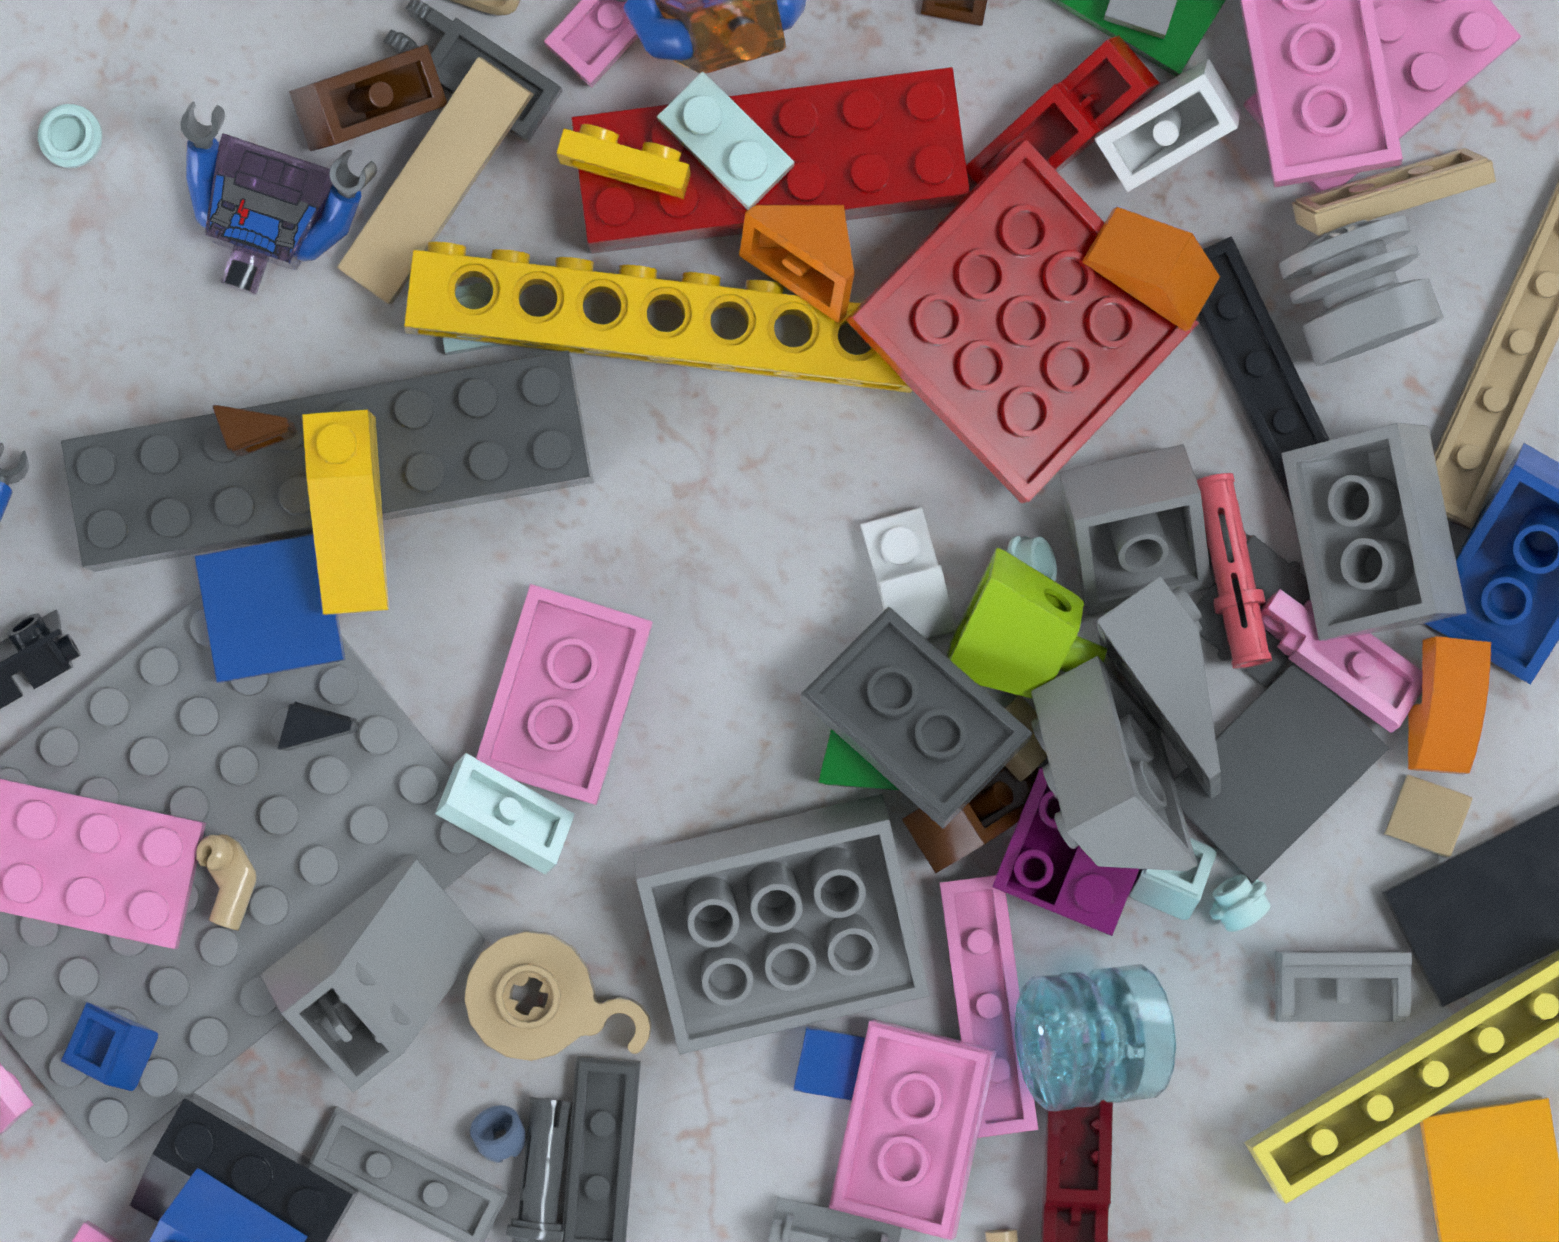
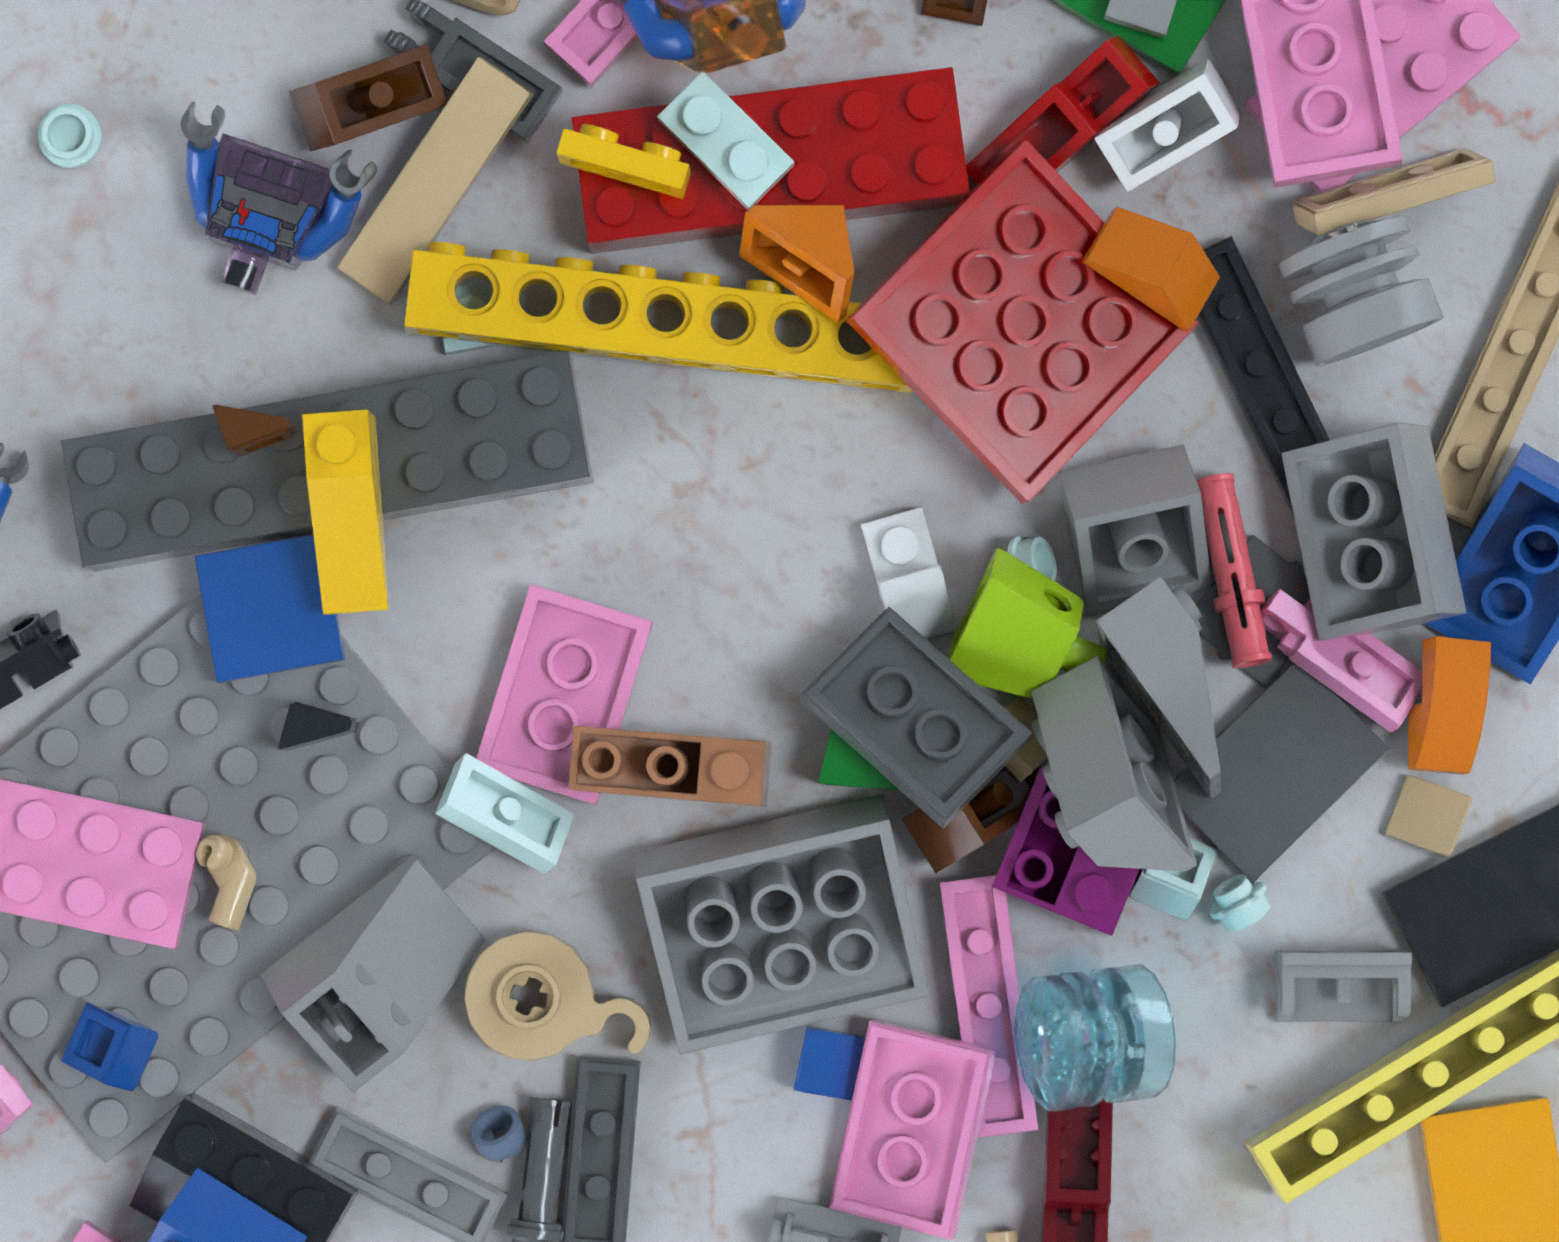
(670, 766): none -> nougat slope

